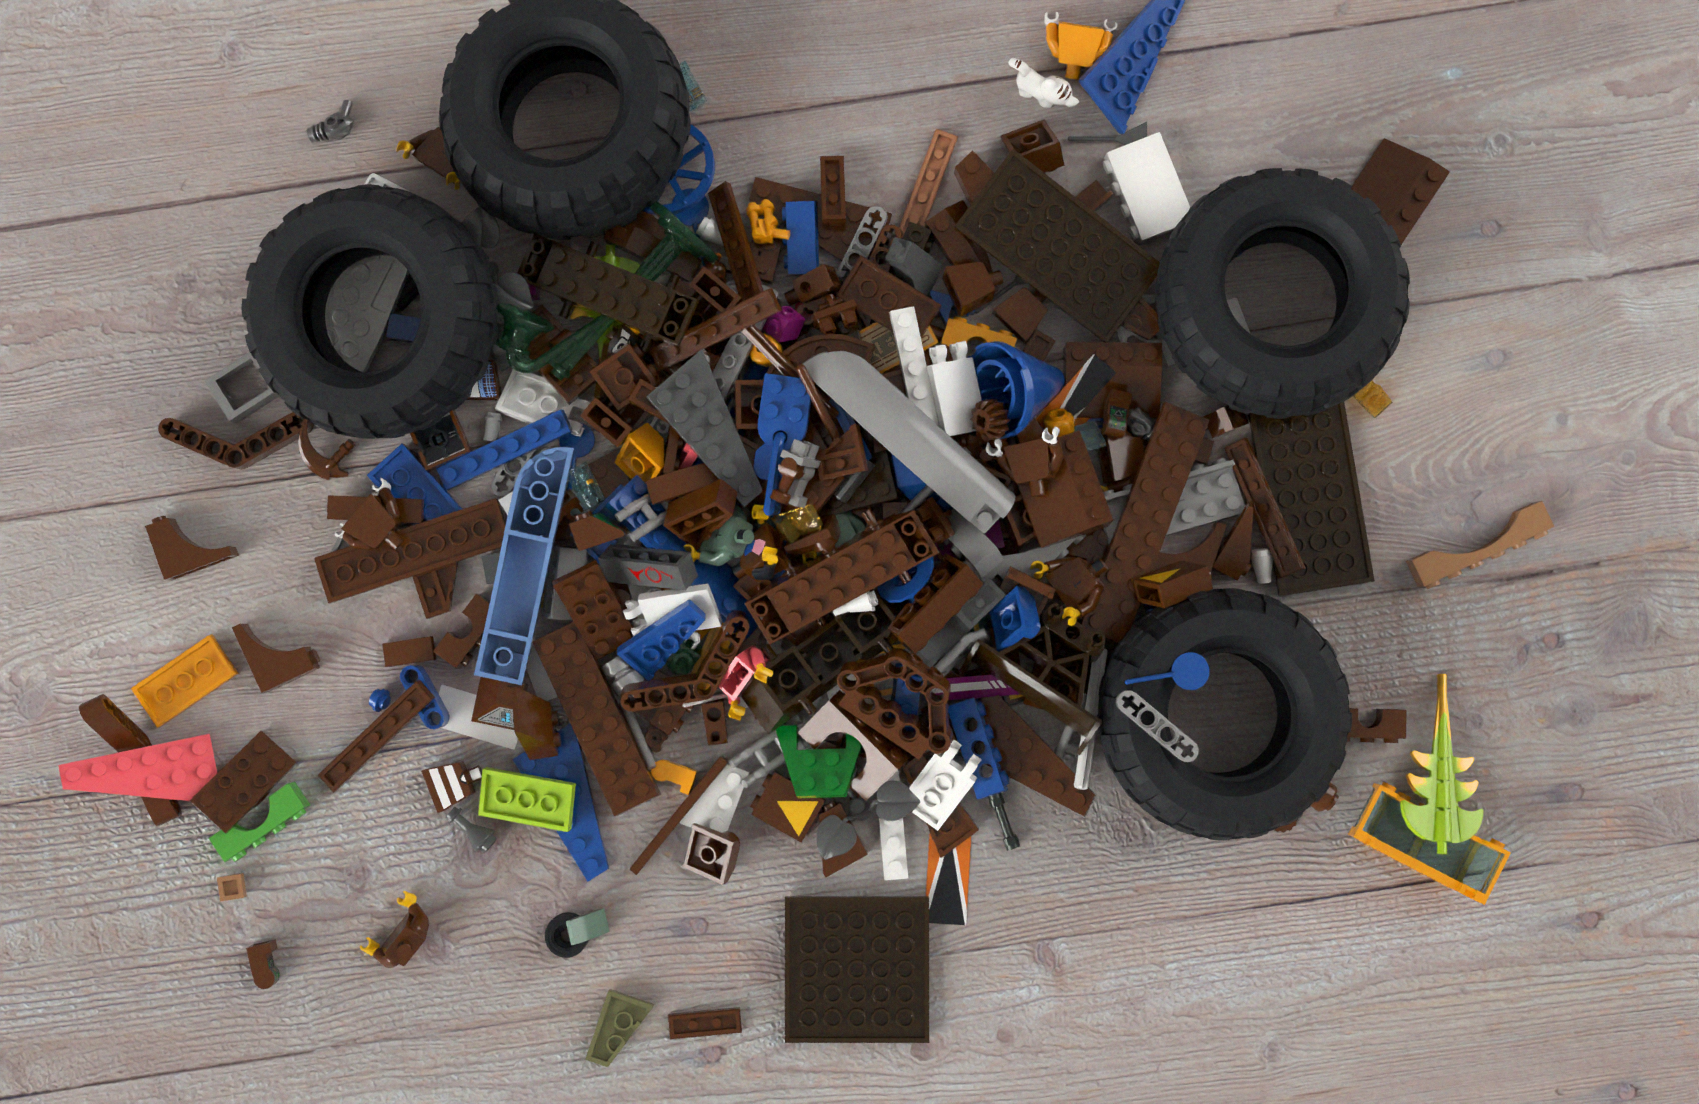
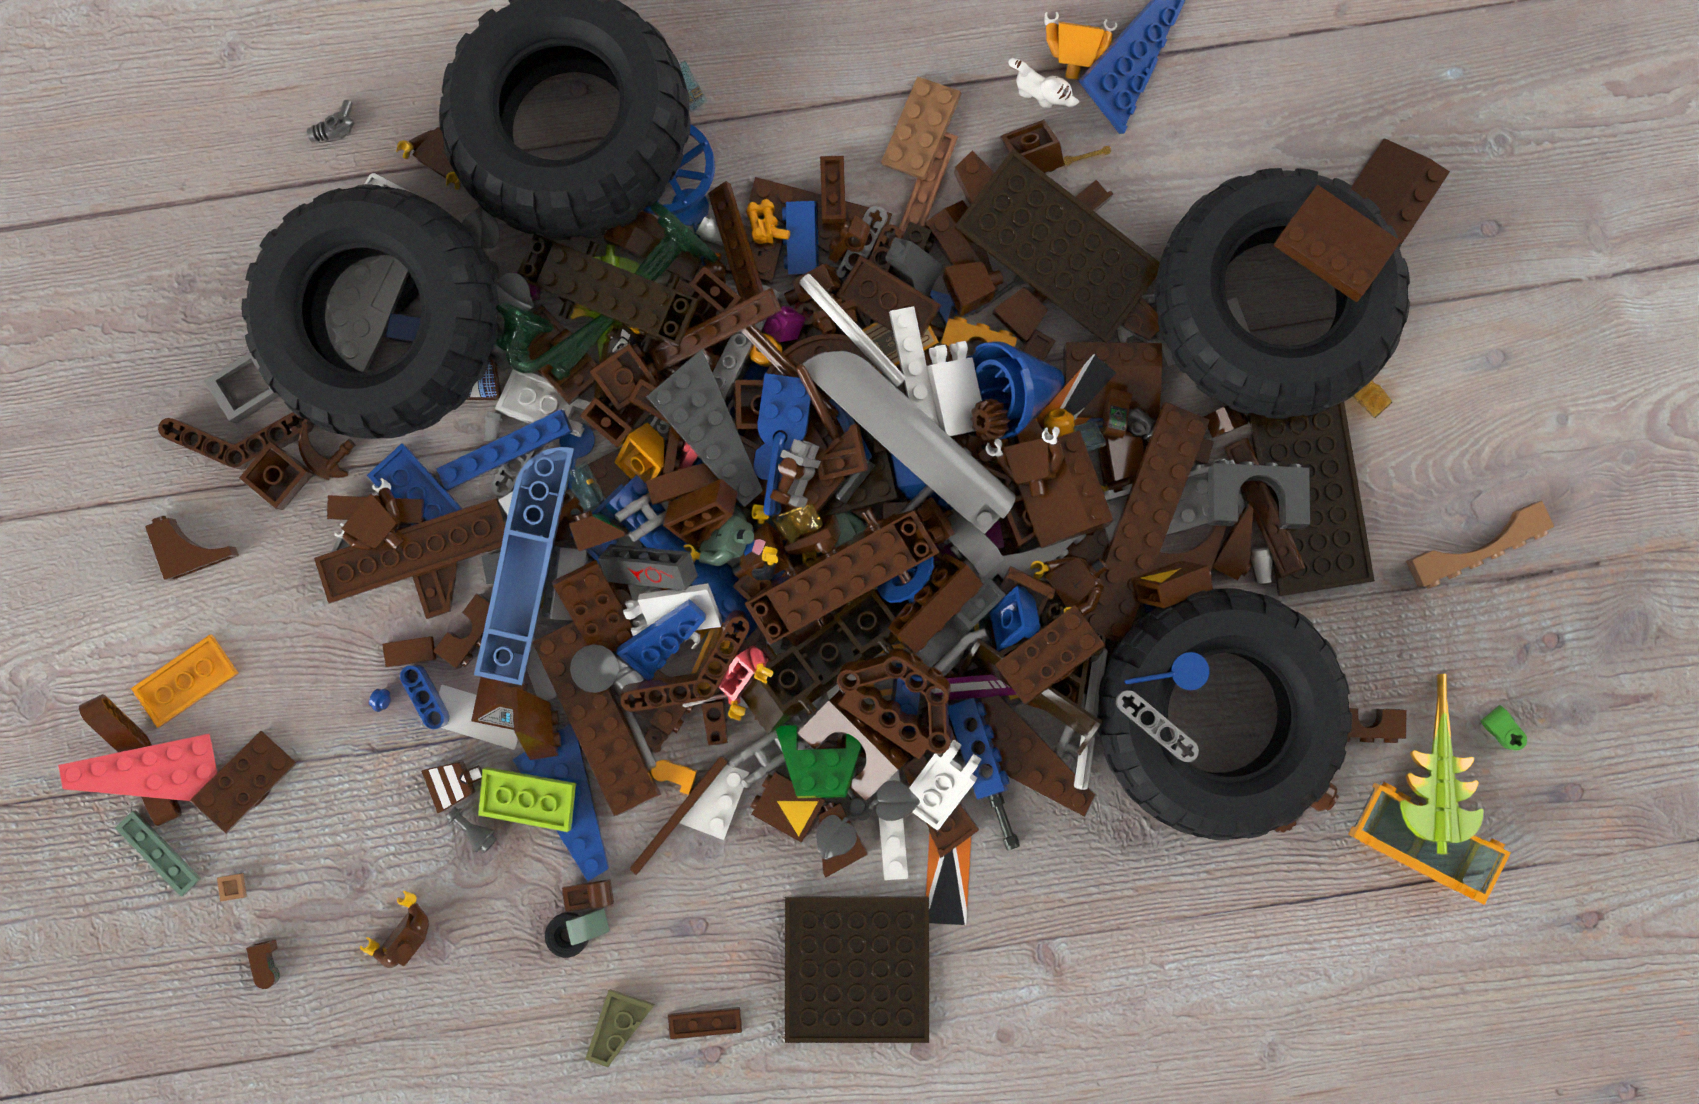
(158, 853): none -> sand green plate
(273, 666): reddish brown arch -> none
(276, 476): none -> reddish brown slope
(284, 805): bright green arch -> none
(376, 736): reddish brown tile -> none
(441, 442): black piece -> none
(588, 895): none -> reddish brown plate
(594, 668): none -> dark grey dish
(684, 658): clear green brick -> none
(712, 853): reddish brown slope -> none
(851, 237): none -> reddish brown plate
(852, 330): none -> white axle
(863, 603): white cone -> none
(921, 128): none -> medium nougat plate
(1050, 655): none -> reddish brown plate
(1068, 159): none -> clear yellow hinge
(1128, 137): dark grey piece -> none
(1147, 187): white panel -> none
(1288, 482): none -> dark grey arch
(1337, 243): none -> reddish brown slope
(1502, 726): none -> bright green piece

